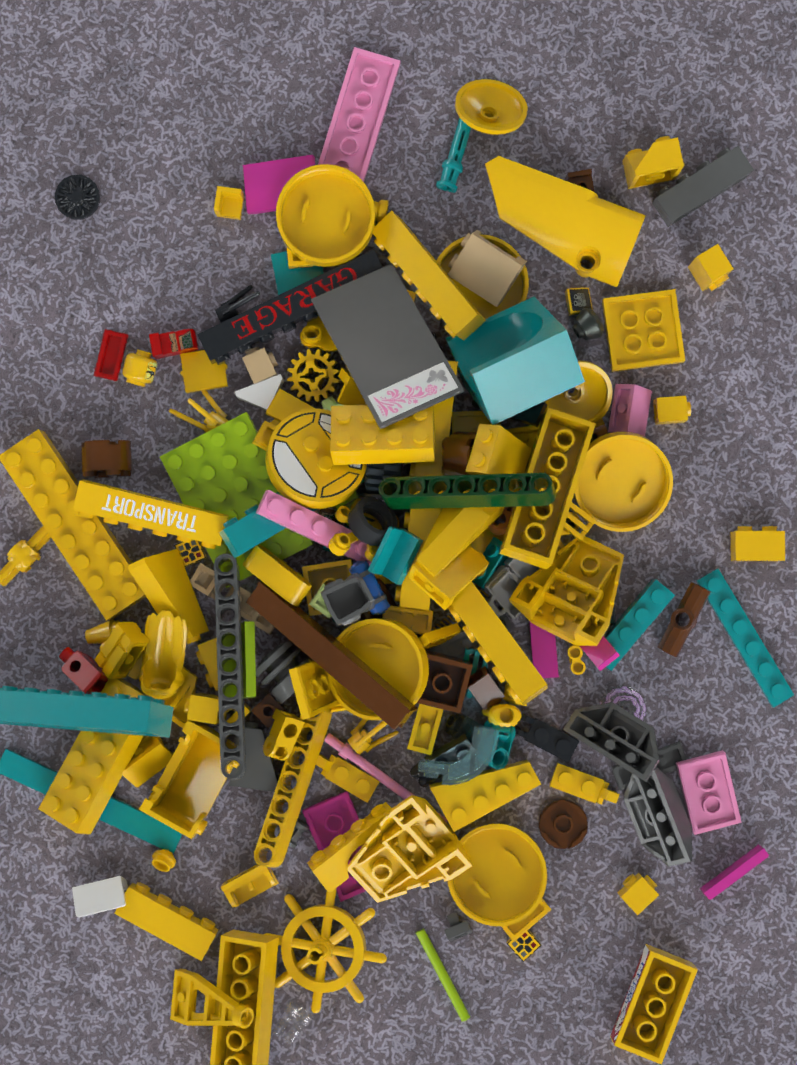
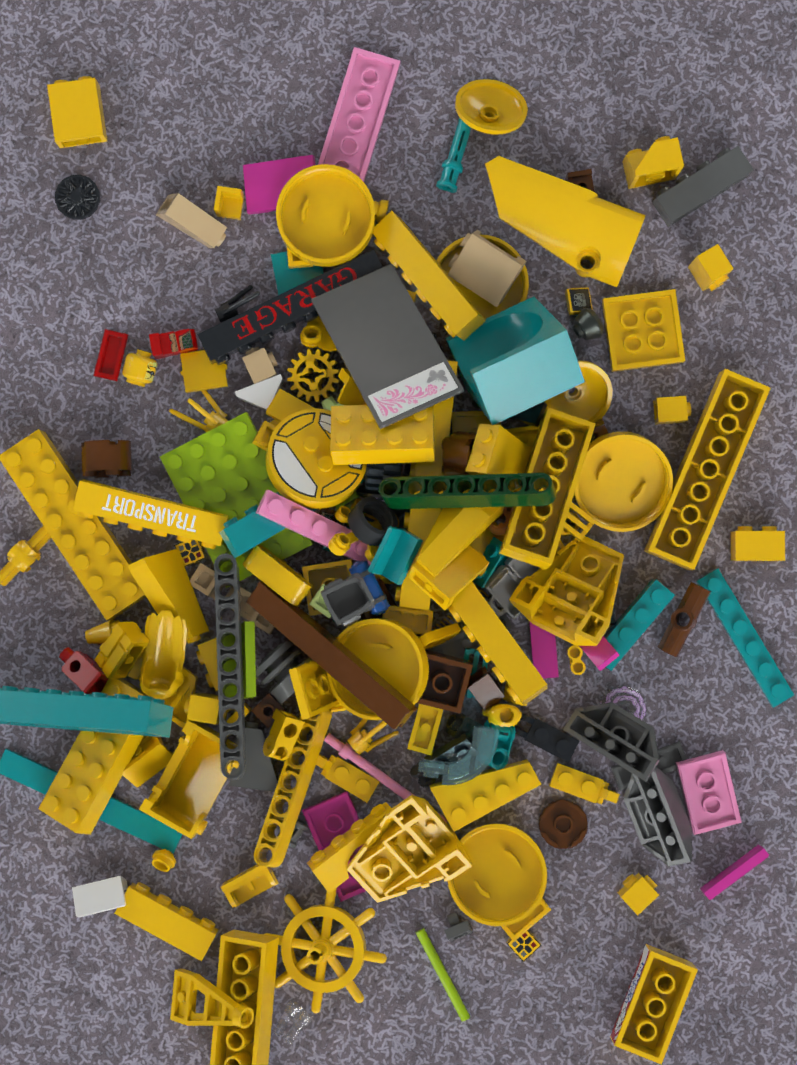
(77, 112): none -> yellow brick
(192, 220): none -> tan slope
(630, 409): bright pink panel -> none
(707, 469): none -> yellow brick

